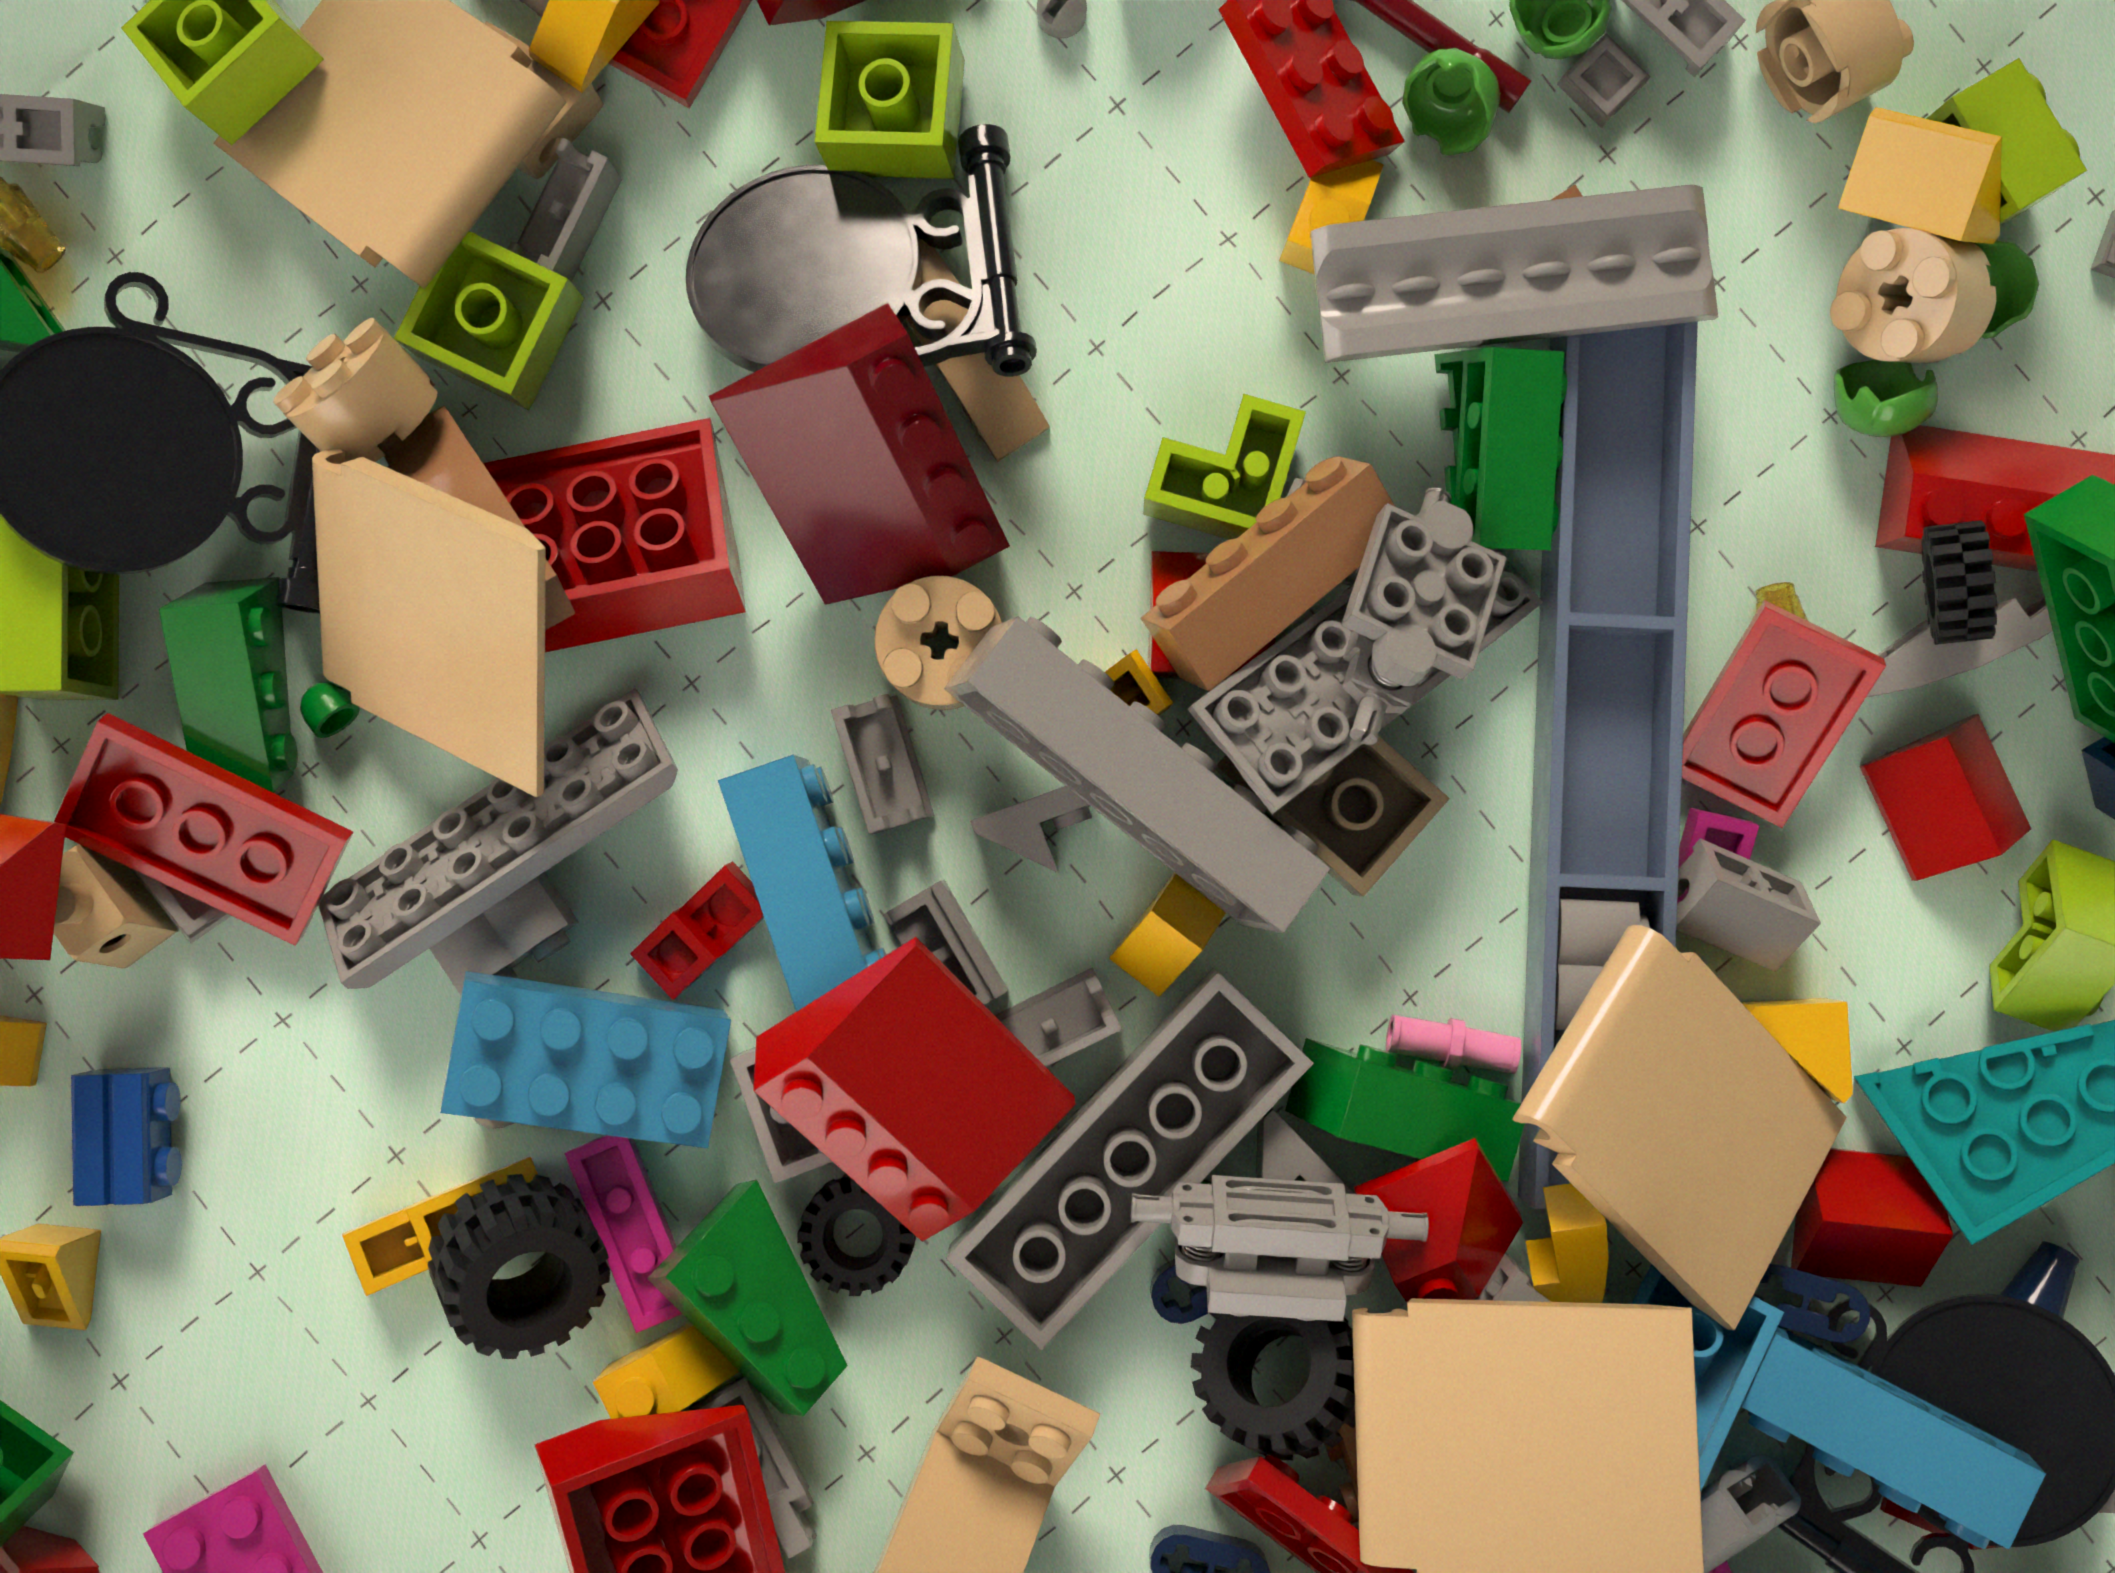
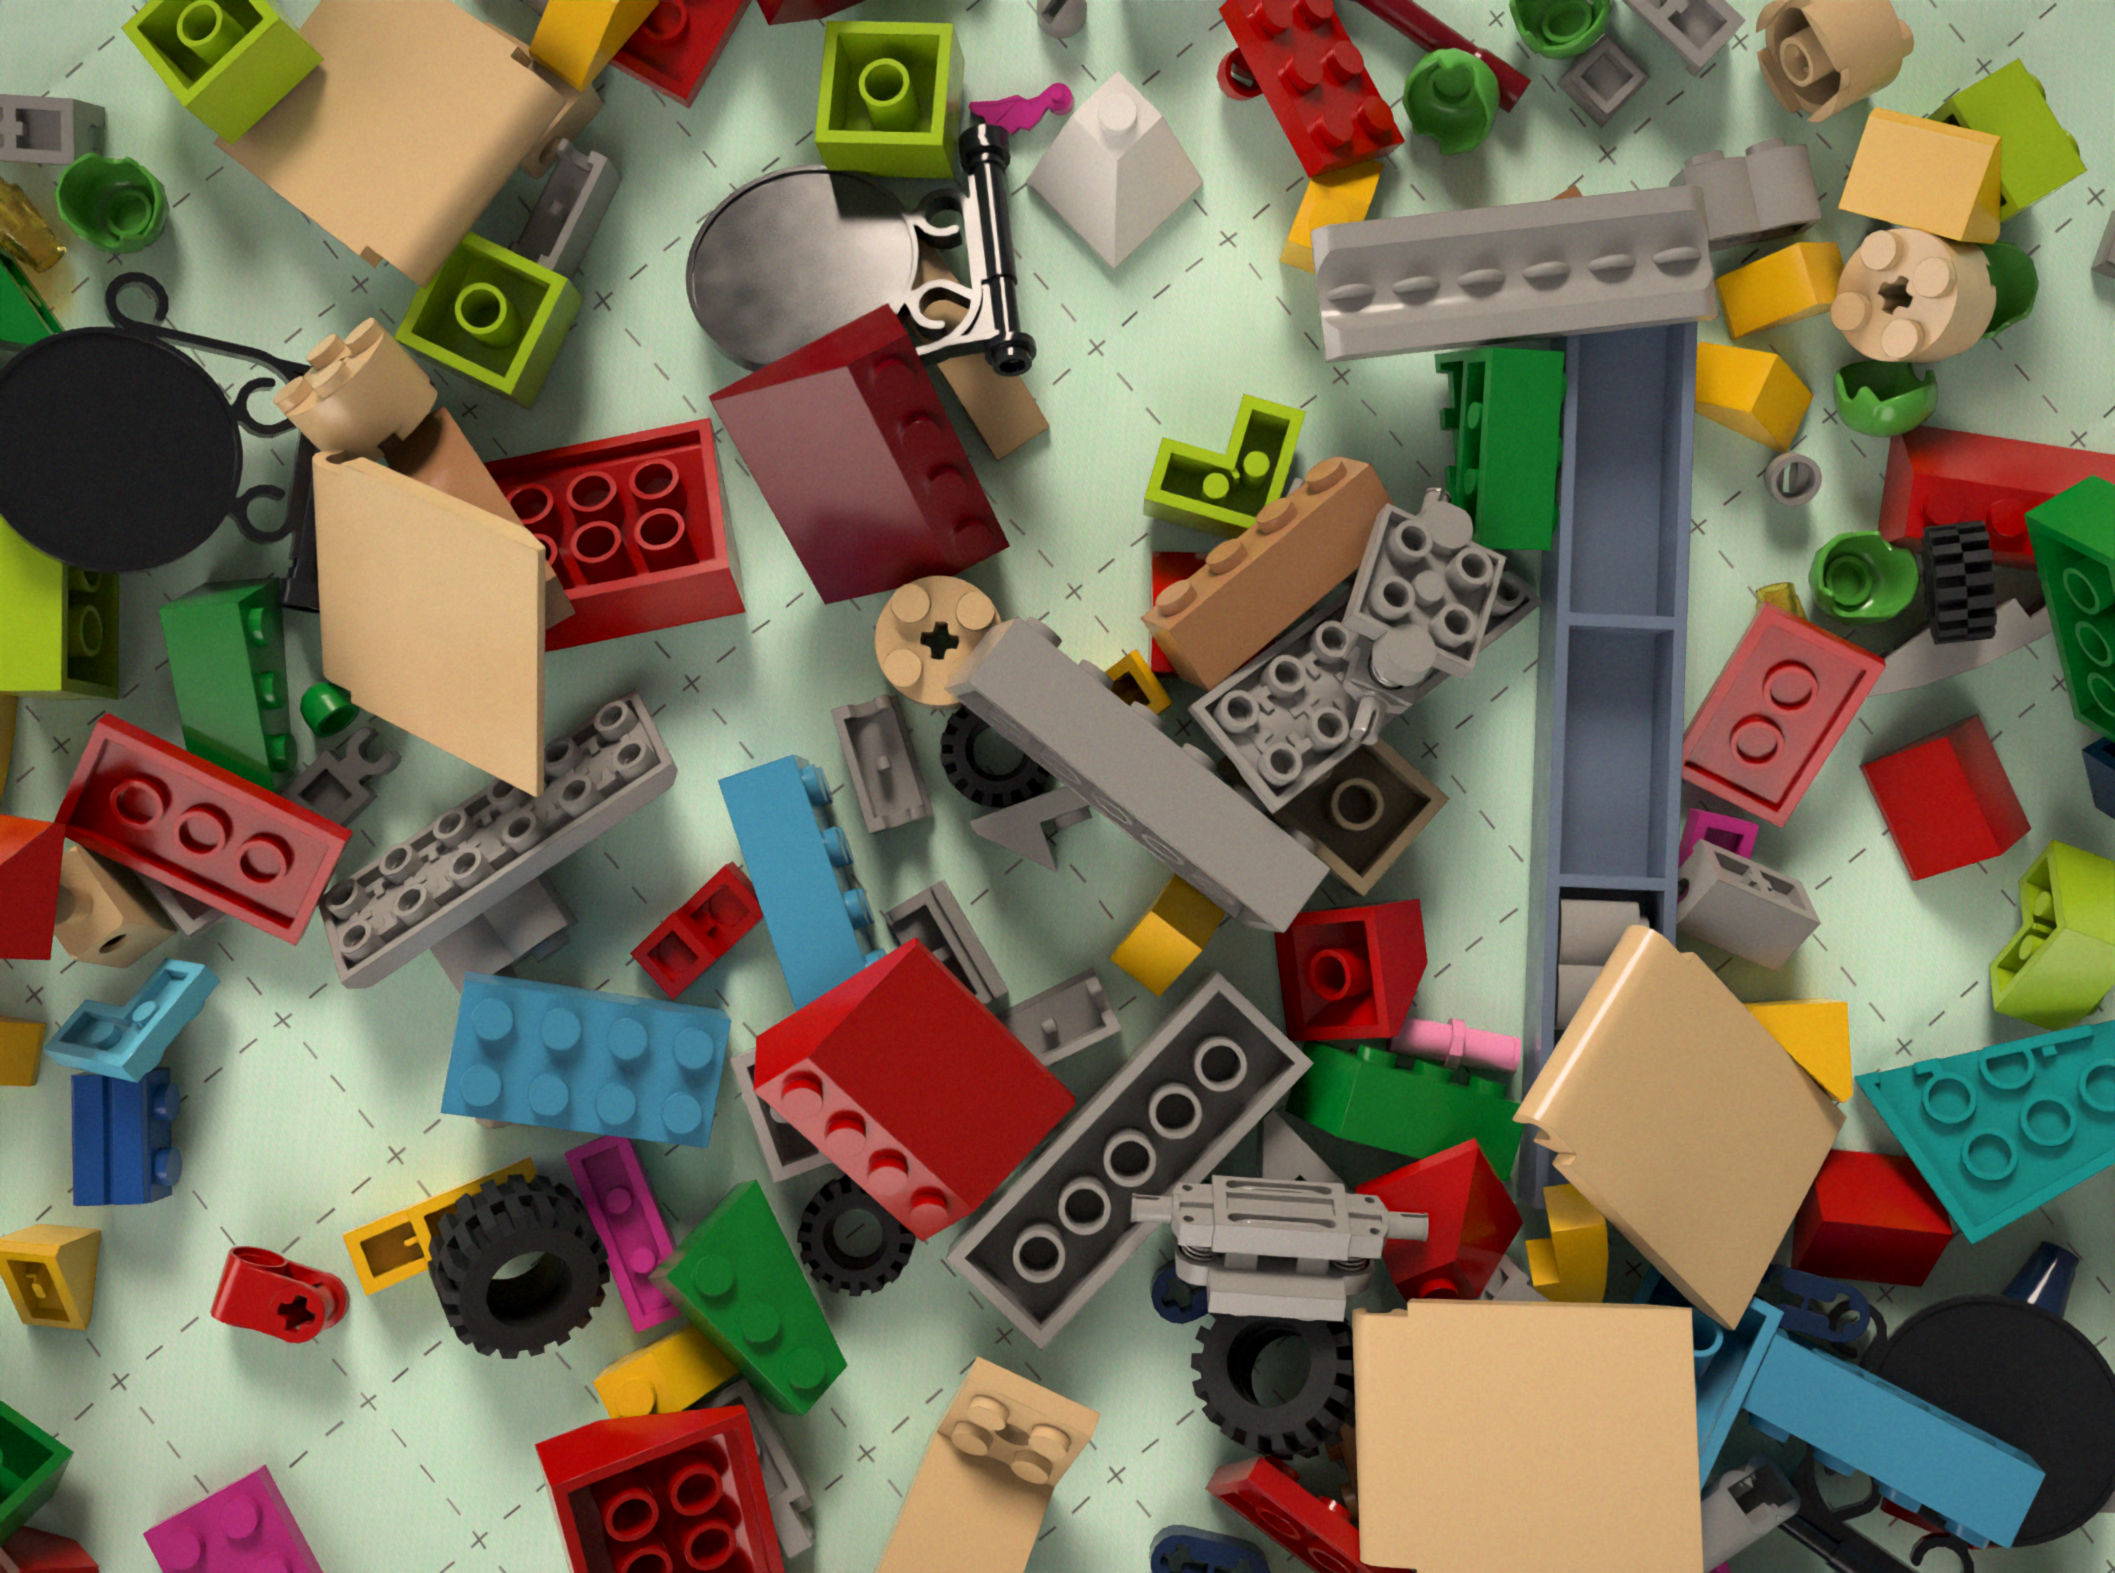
(112, 203): none -> bright green hair
(133, 1037): none -> medium azure plate
(267, 1295): none -> red piece
(339, 786): none -> dark grey plate
(971, 780): none -> black tyre
(1019, 113): none -> dark pink piece
(1115, 171): none -> white slope
(1231, 87): none -> red hinge
(1351, 969): none -> red slope
(1750, 393): none -> yellow slope
(1755, 195): none -> light grey brick
(1780, 288): none -> yellow slope
(1803, 478): none -> light grey hinge
(1863, 578): none -> bright green hair

